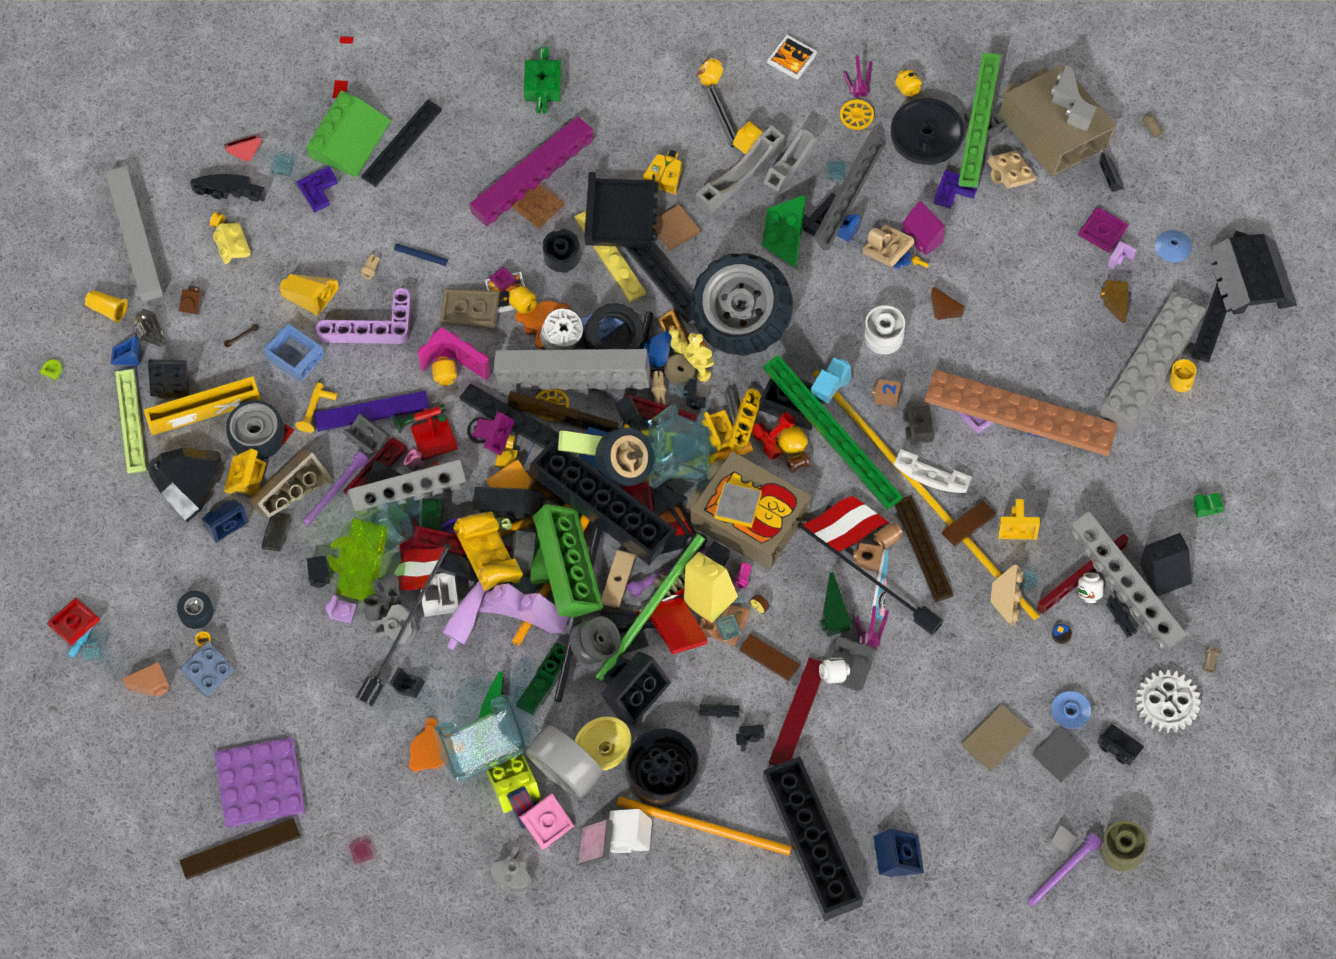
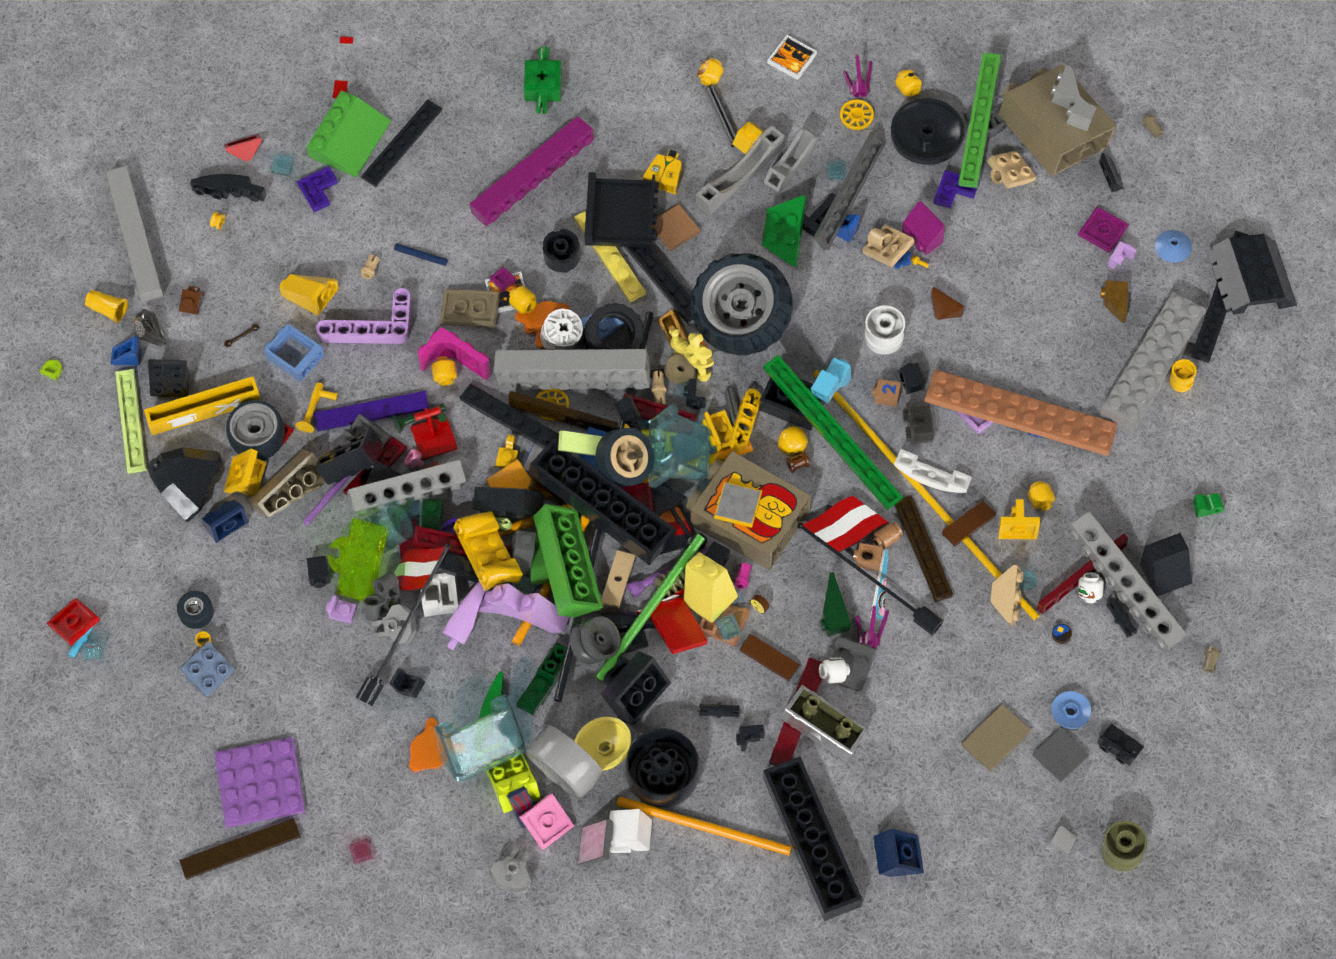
(148, 681): nougat slope -> none
(231, 241): light yellow bracket -> none
(276, 532): clear smoke slope -> none
(351, 458): none -> black wedge
(494, 432): magenta piece -> none
(538, 206): clear orange tile -> none
(658, 349): blue slope -> none
(769, 437): red bar -> none
(824, 723): none -> piece
(912, 378): none -> black brick
(1041, 495): none -> yellow head
(1091, 842): medium lavender piece -> none
(1155, 711): white gear -> none

